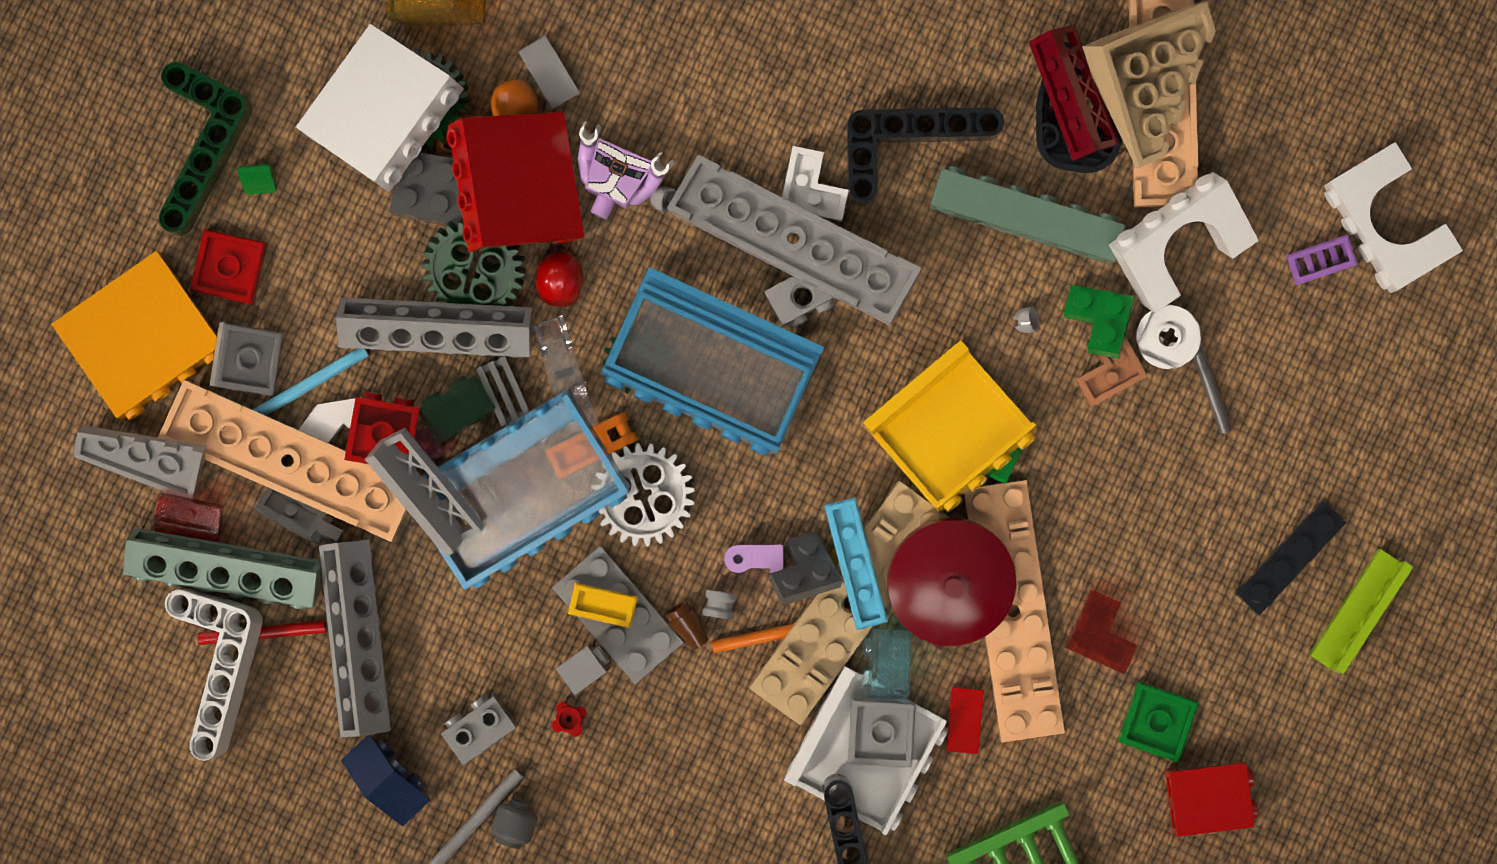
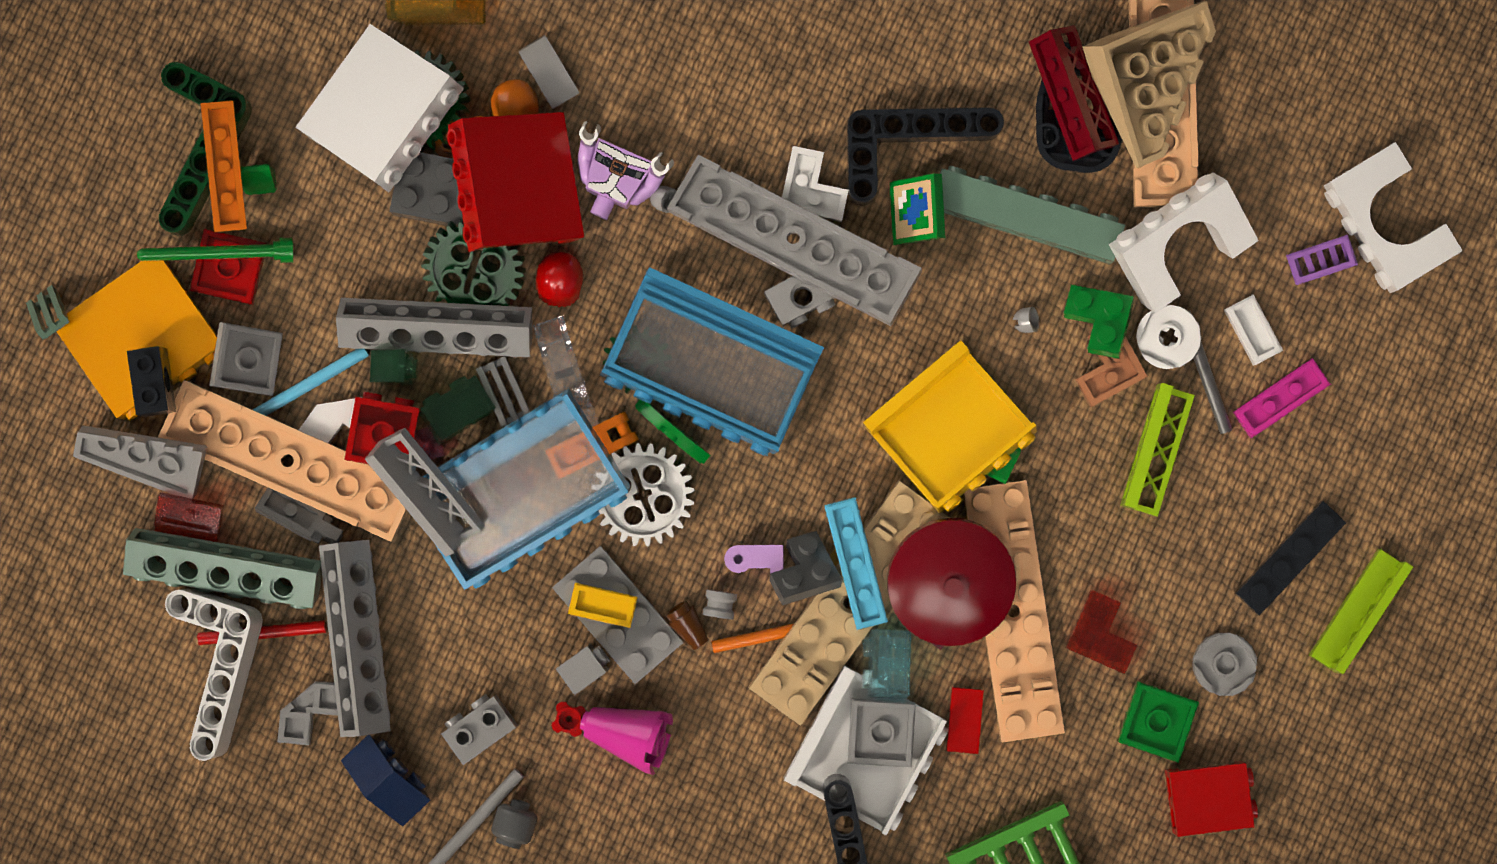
(42, 304): none -> sand green tile
(151, 381): none -> black brick
(223, 166): none -> orange plate
(280, 250): none -> green piece
(298, 715): none -> light grey tile
(393, 367): none -> clear green slope
(630, 734): none -> dark pink cone
(672, 431): none -> green tile
(917, 209): none -> tile
(1147, 445): none -> lime fence
(1224, 664): none -> light grey tile
(1253, 330): none -> white tile
(1281, 398): none -> dark pink tile

